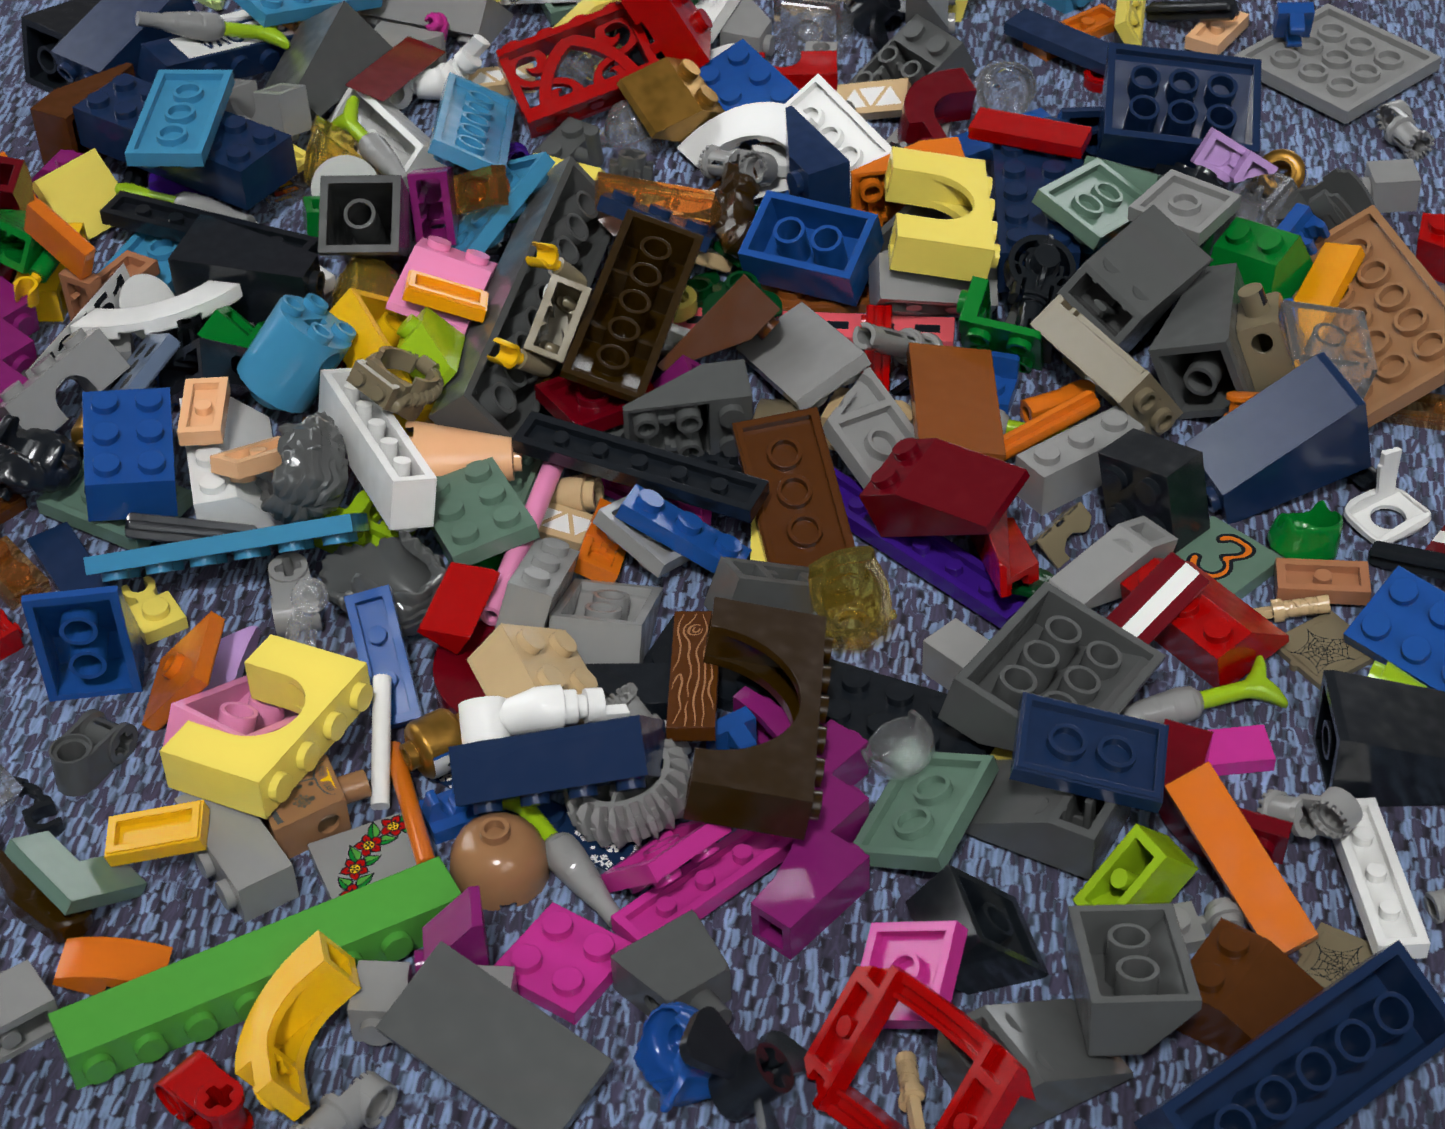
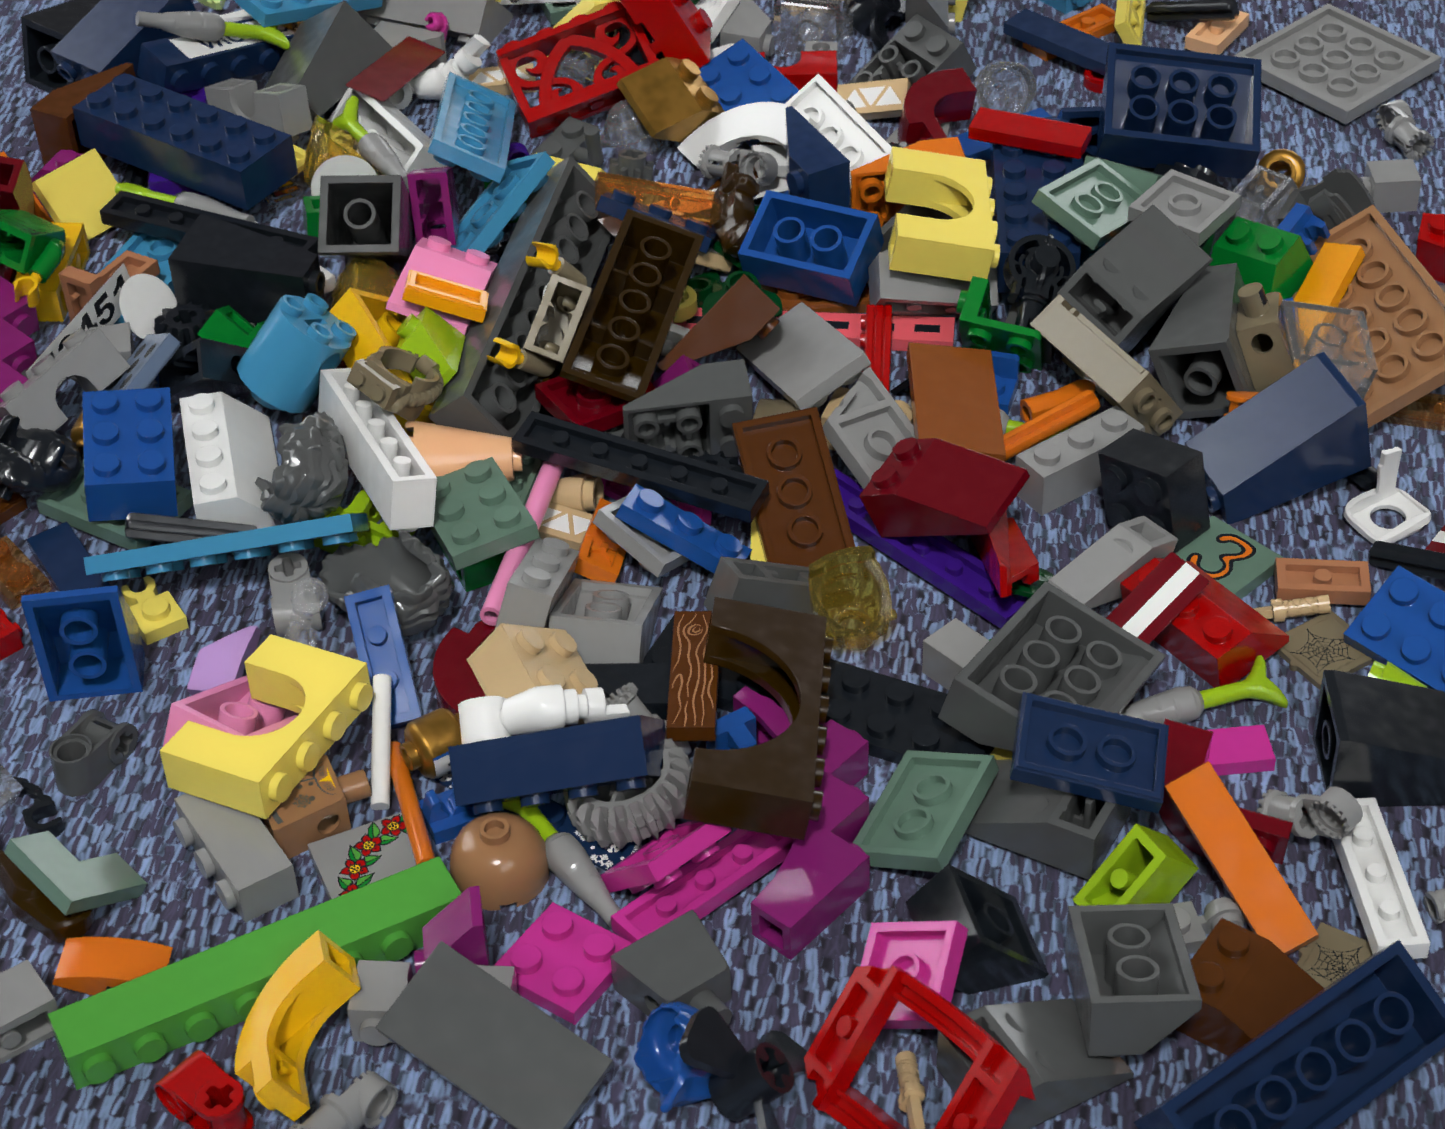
(59, 238): orange tile -> none
(157, 833): yellow tile -> none
(163, 314): white tile -> none
(180, 118): dark azure plate -> none
(184, 670): orange plate -> none
(204, 411): light nougat plate -> none
(247, 461): light nougat plate -> none
(458, 605): red slope -> none
(481, 189): clear orange plate -> none
(890, 341): light grey pin -> none
(900, 747): clear hair -> none
(1055, 540): dark tan piece -> none
(1230, 159): lavender slope -> none
(1293, 21): blue tile -> none
(1307, 534): green hair -> none

